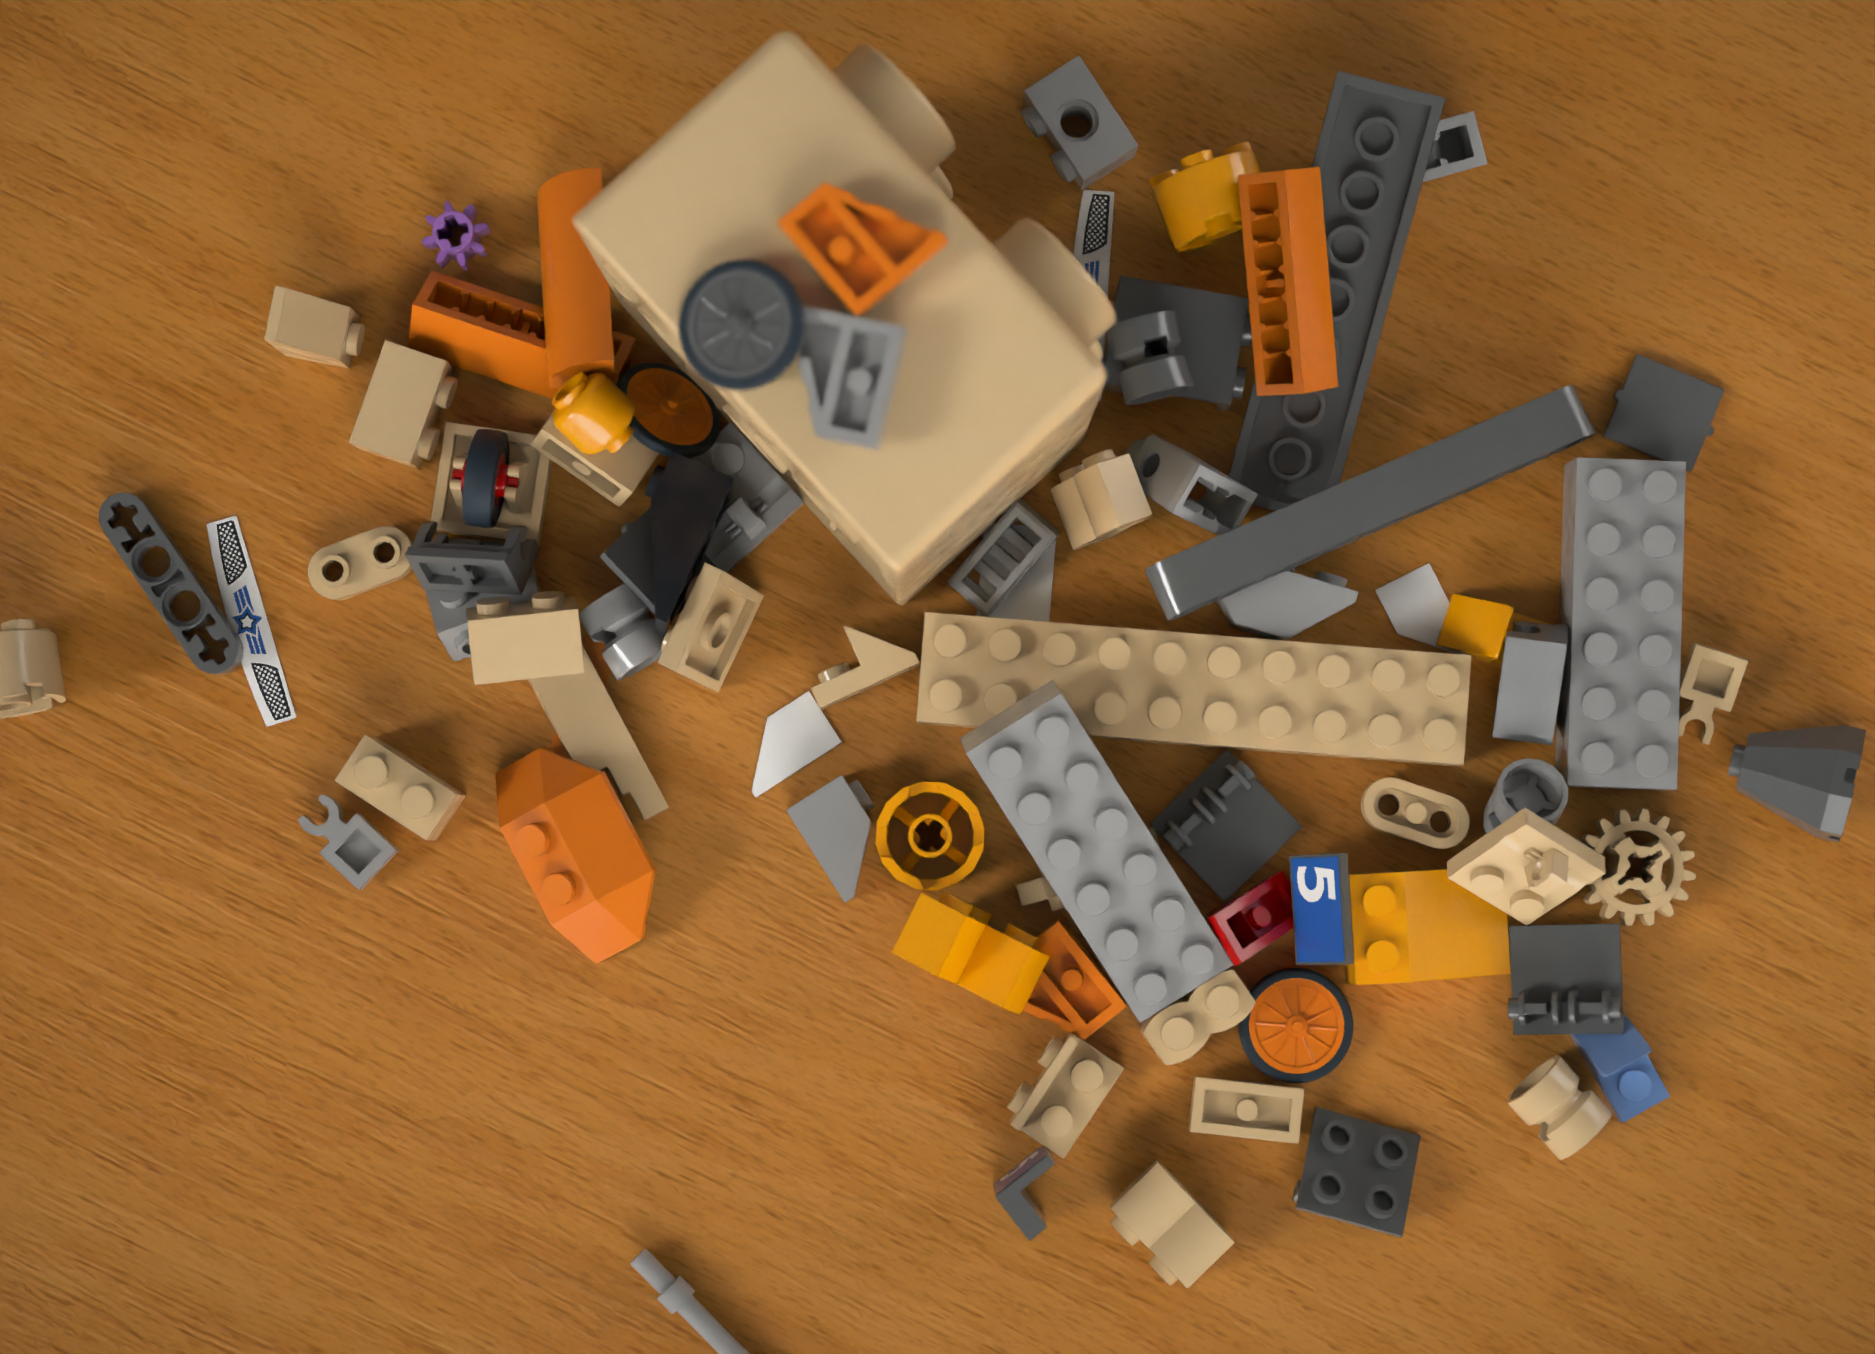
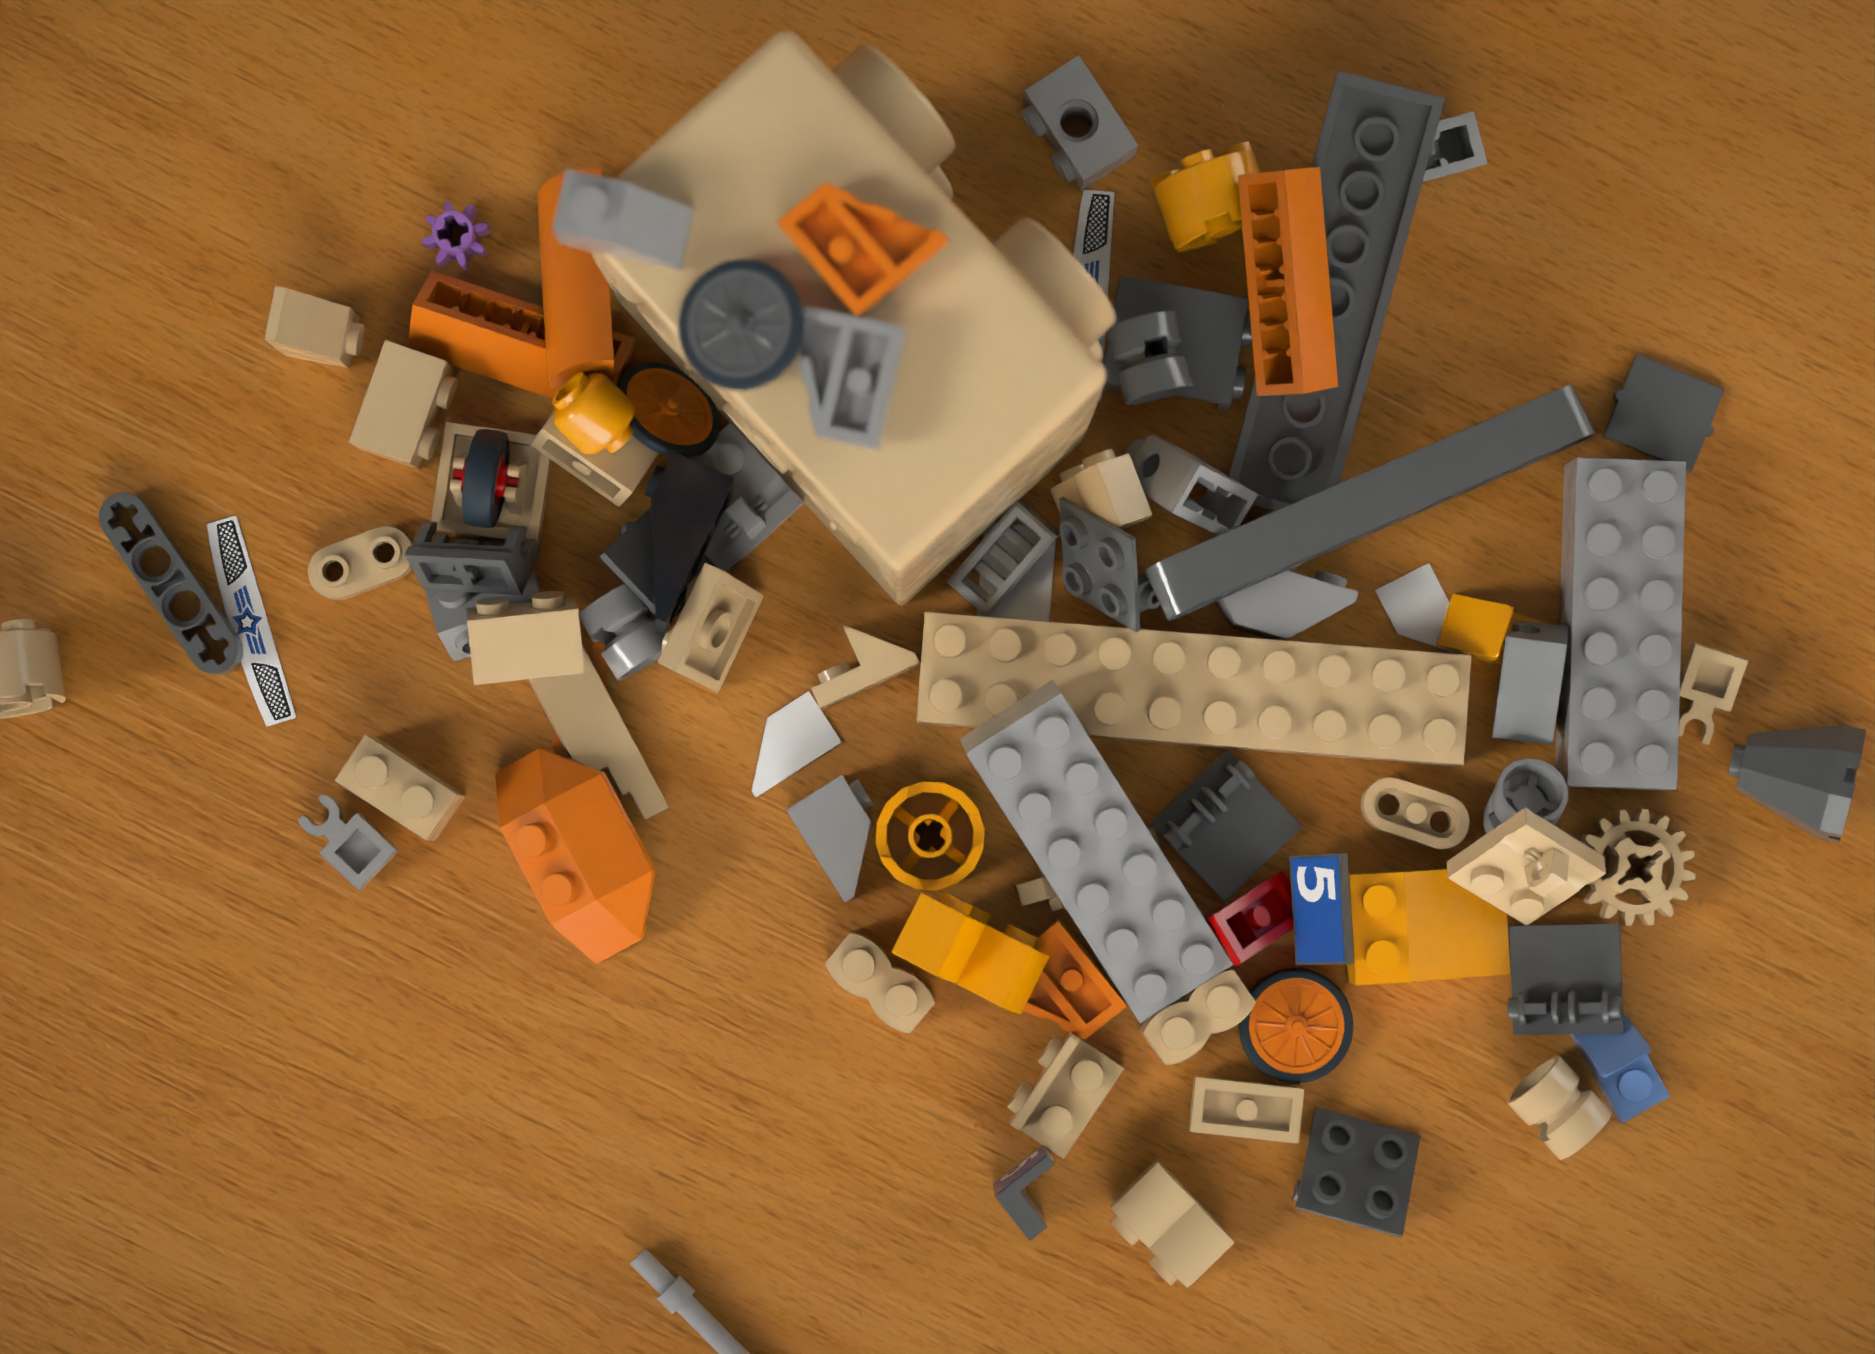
(621, 220): none -> light grey slope
(892, 991): none -> tan brick
(1103, 566): none -> dark grey hinge

